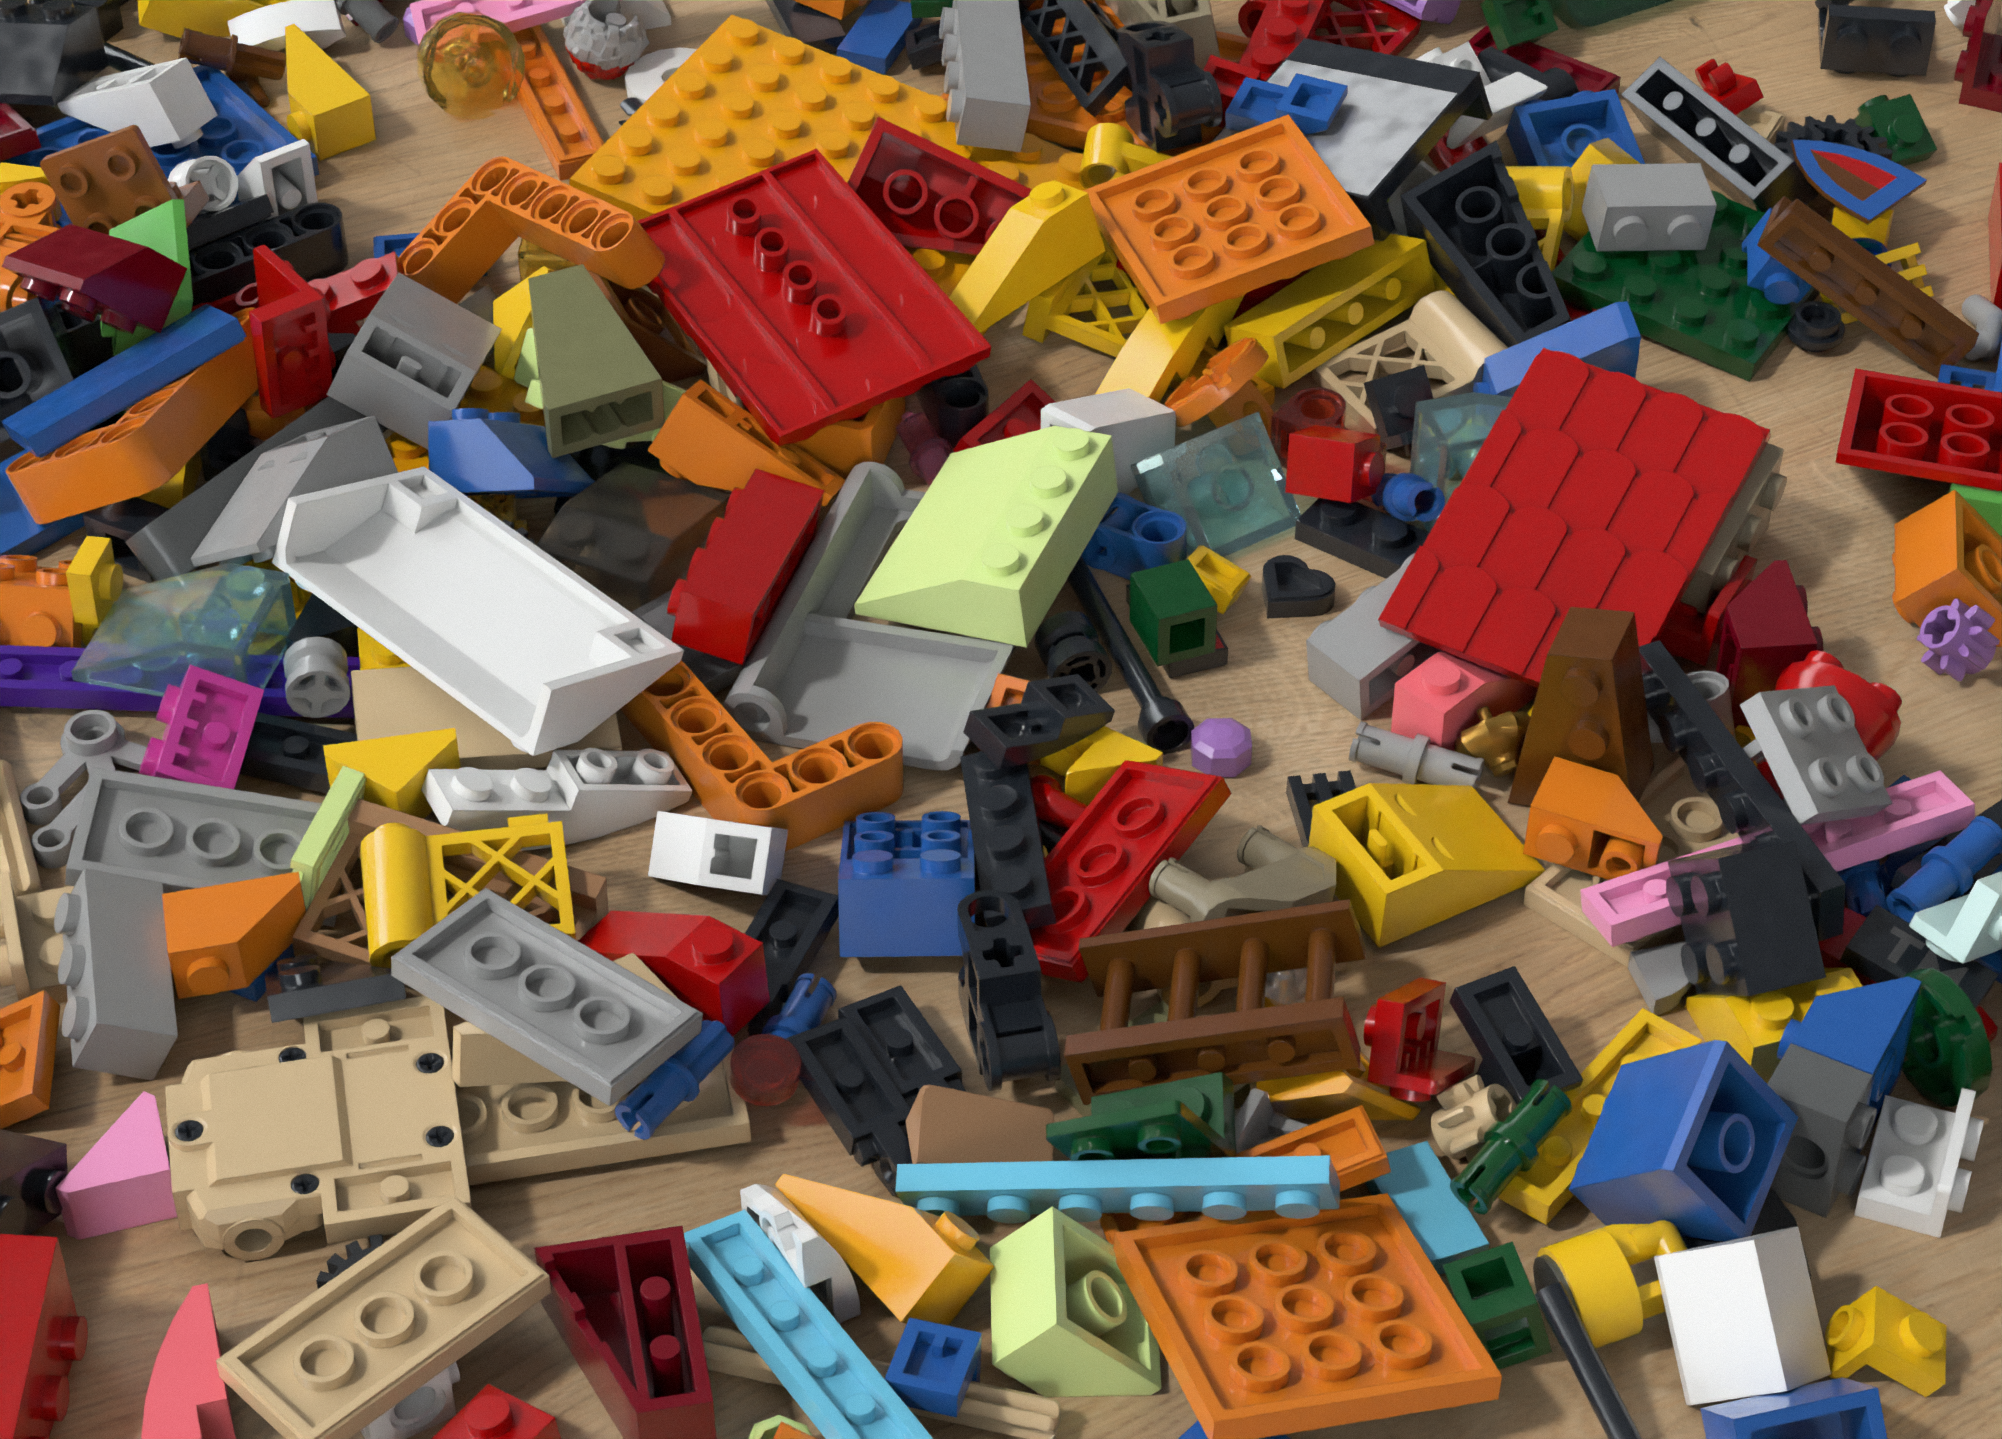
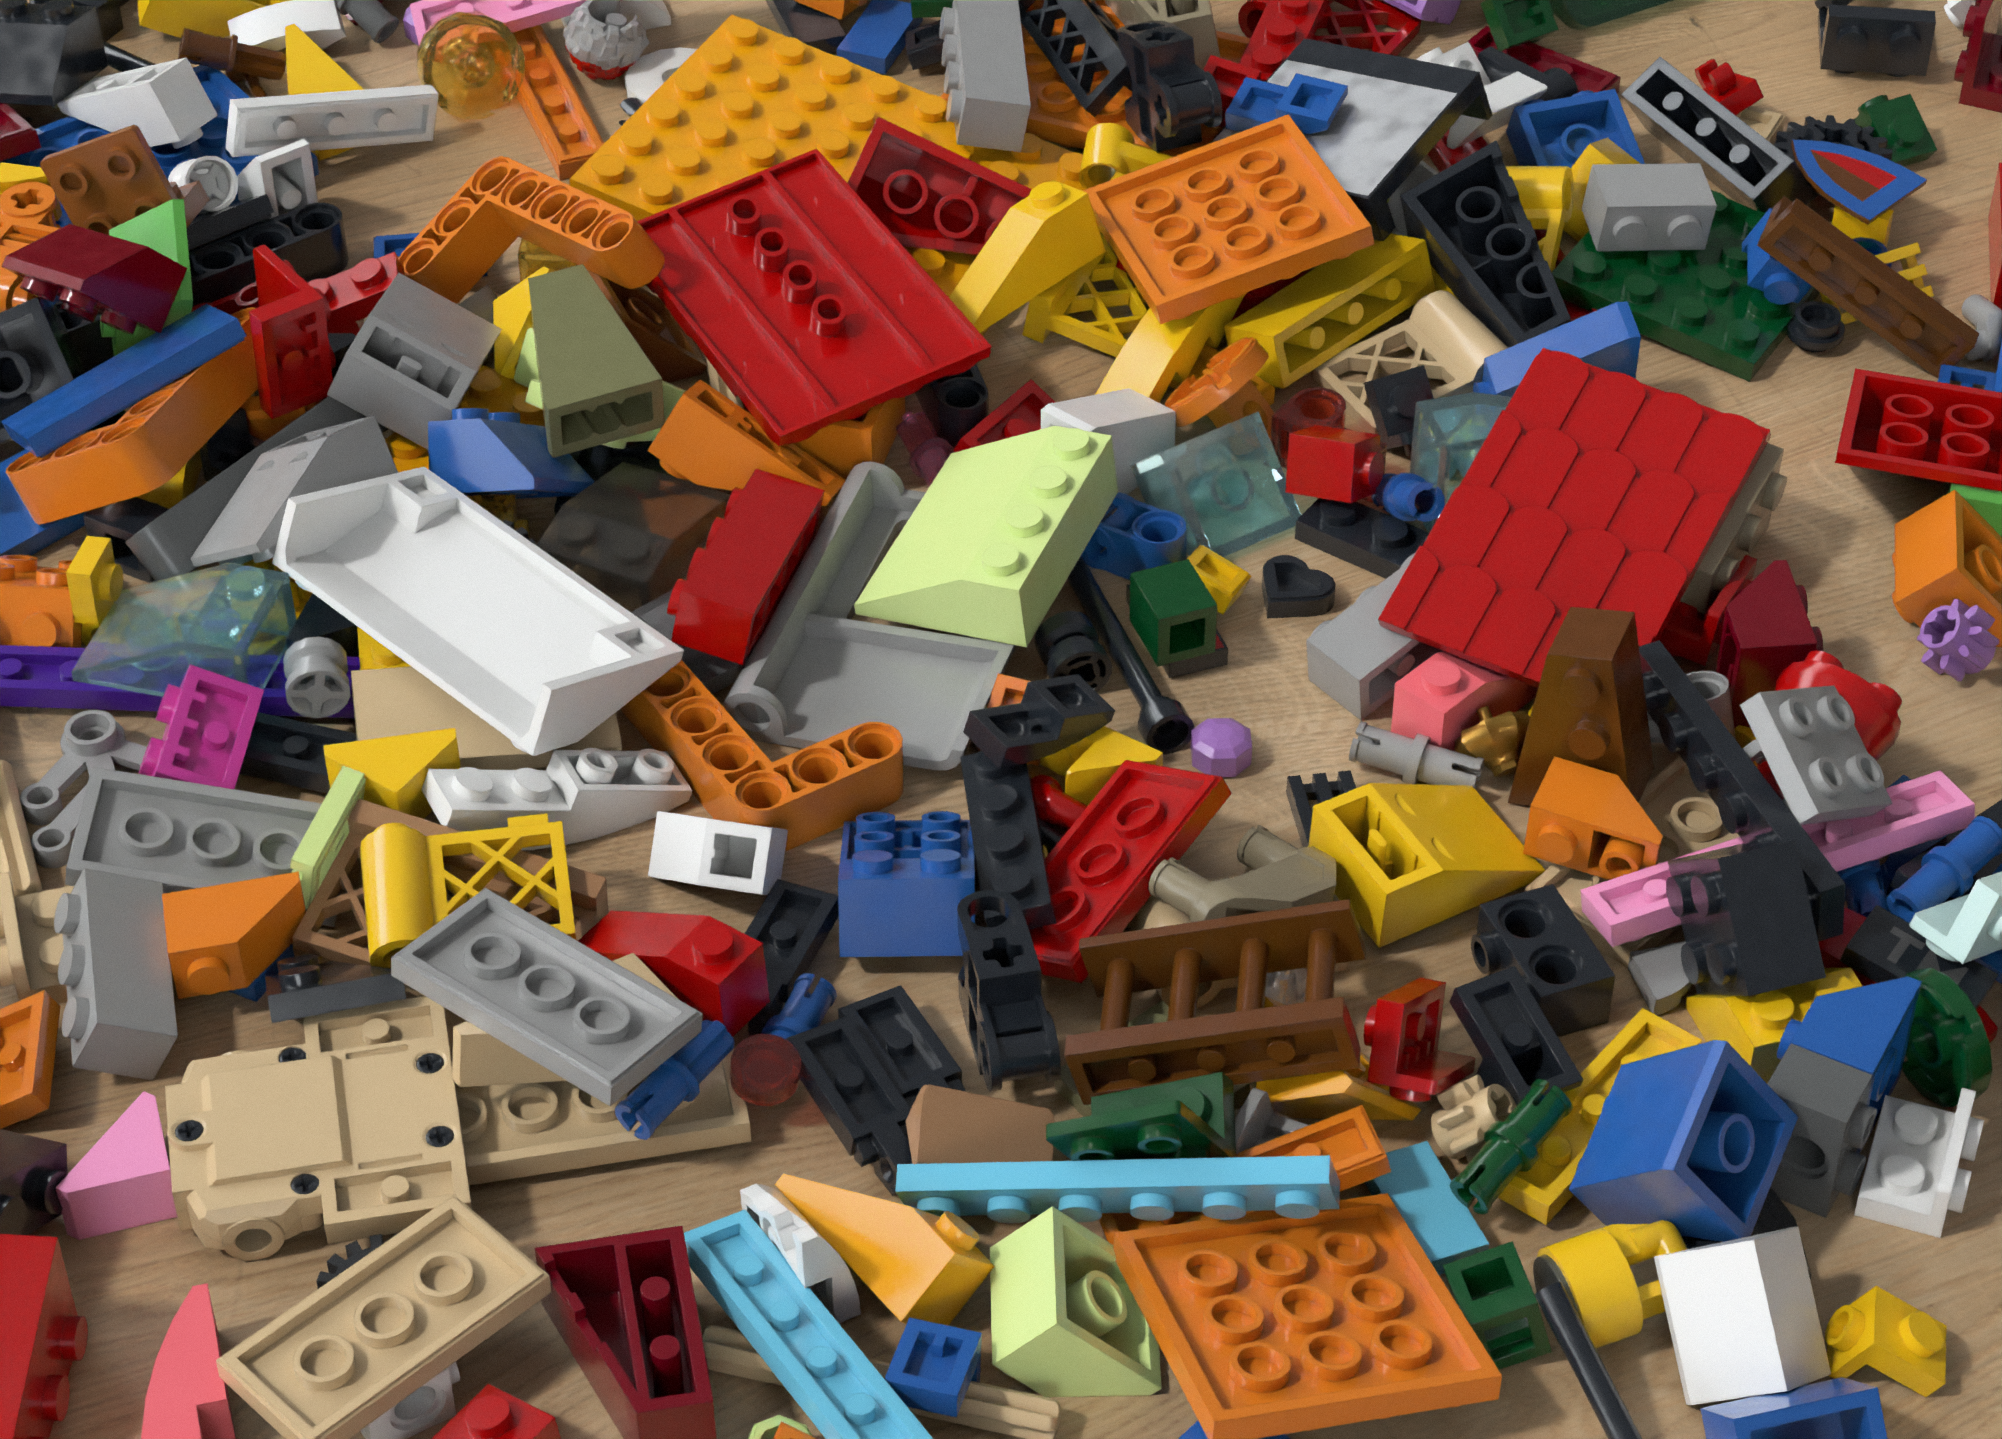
(332, 119): none -> white tile
(1550, 953): none -> black brick

